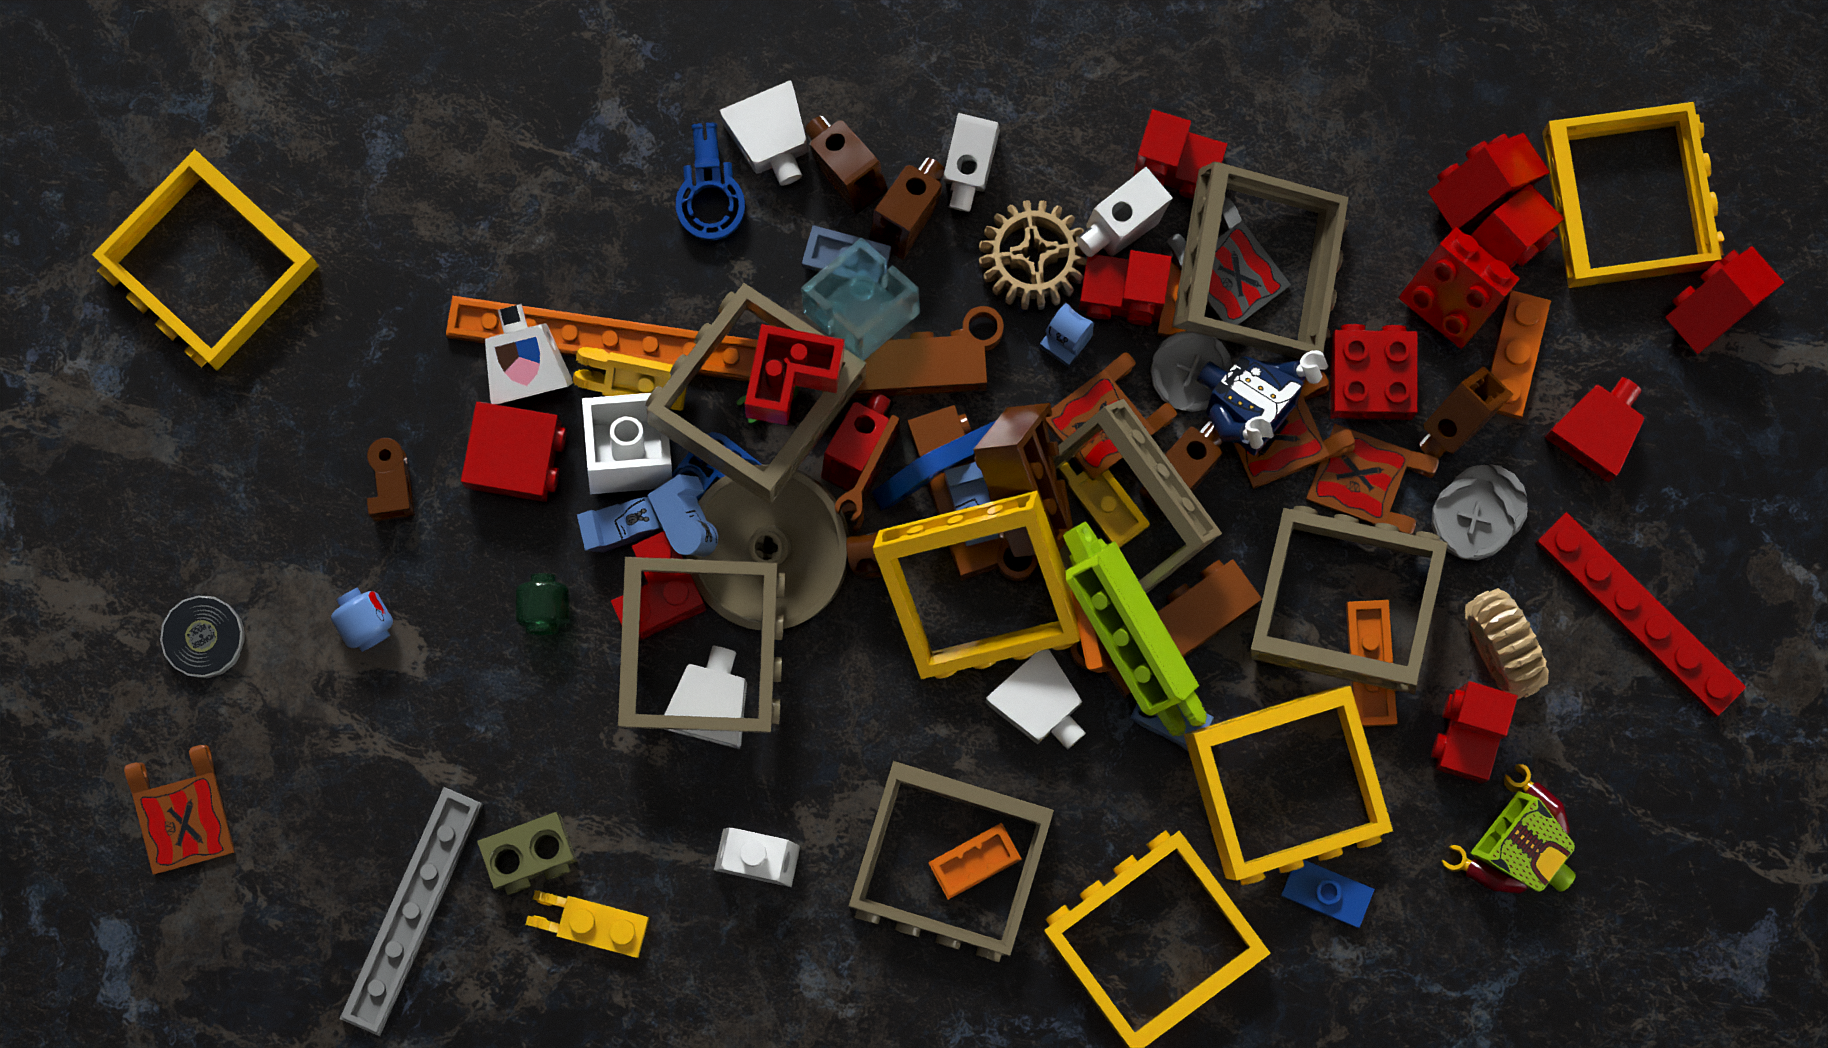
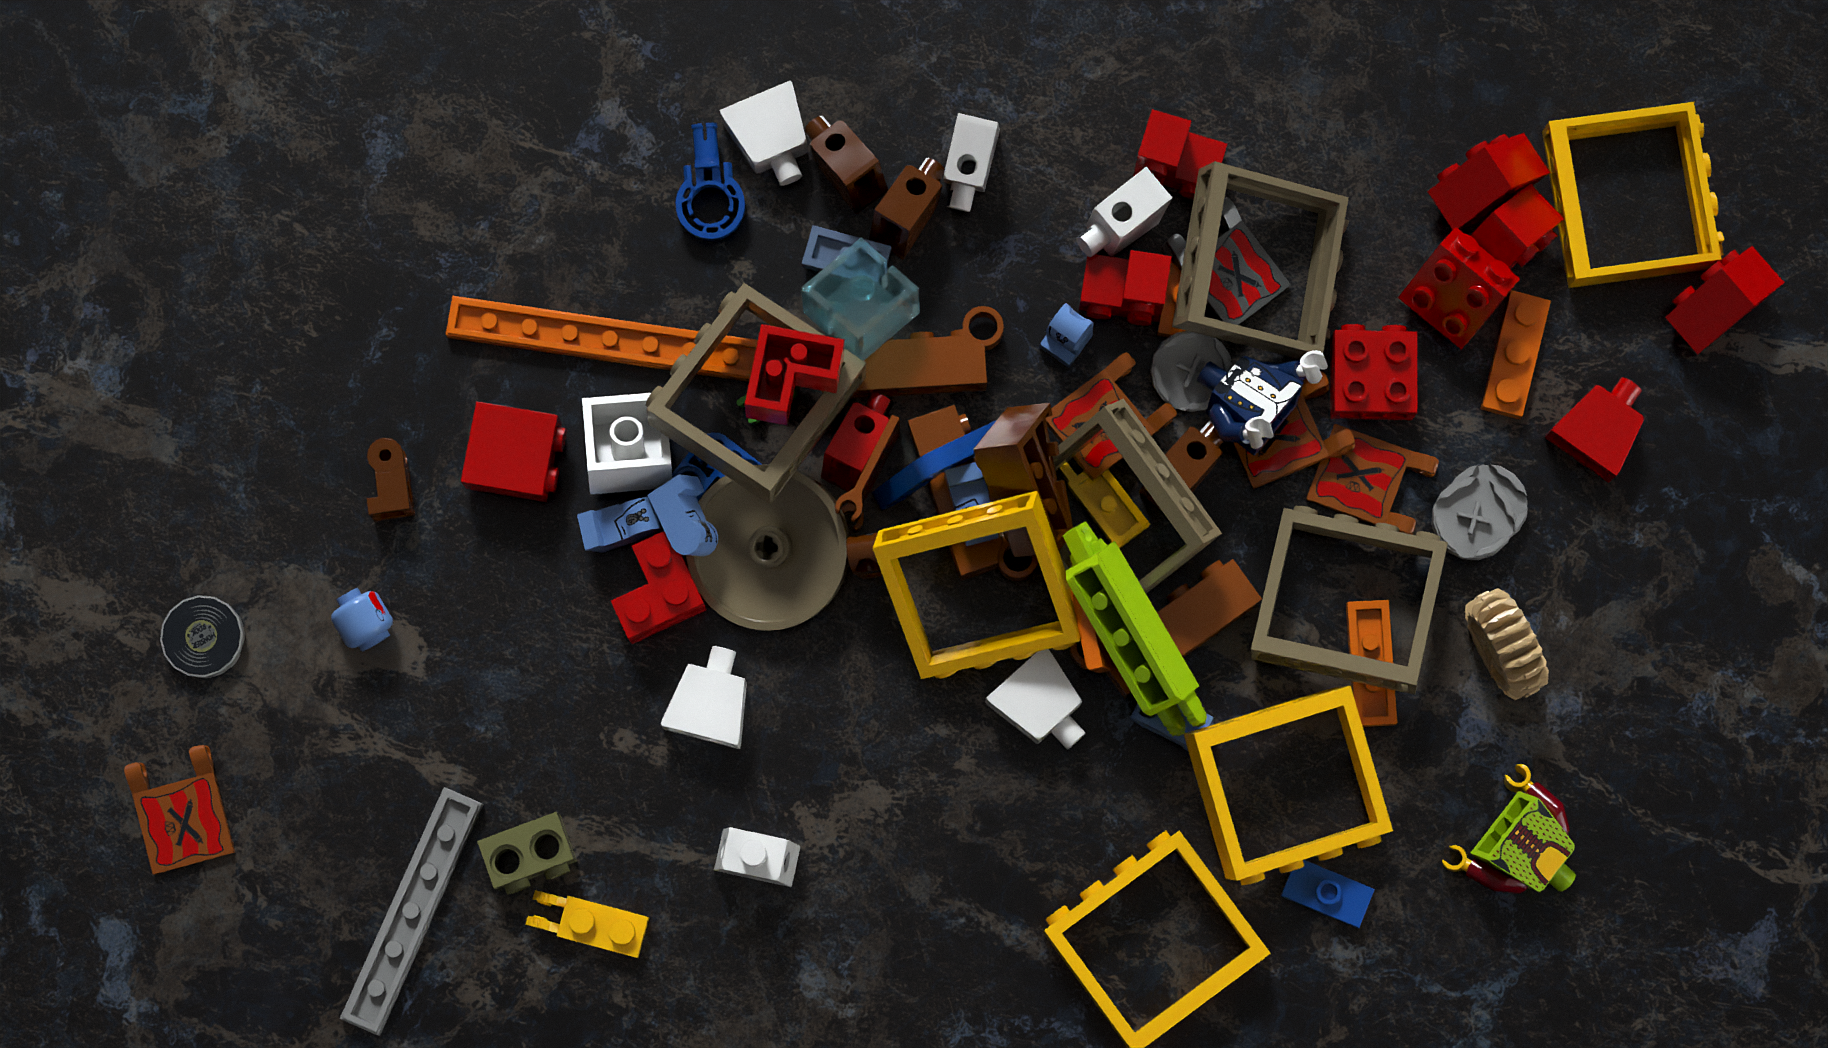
(153, 210): yellow window -> none
(523, 359): white torso -> none
(542, 605): clear green head -> none
(623, 374): yellow hinge -> none
(769, 665): dark tan window -> none
(970, 795): dark tan window -> none
(974, 861): orange plate -> none
(1016, 256): tan gear -> none
(1464, 413): reddish brown torso -> none
(1476, 724): red brick -> none
(1641, 615): red plate -> none

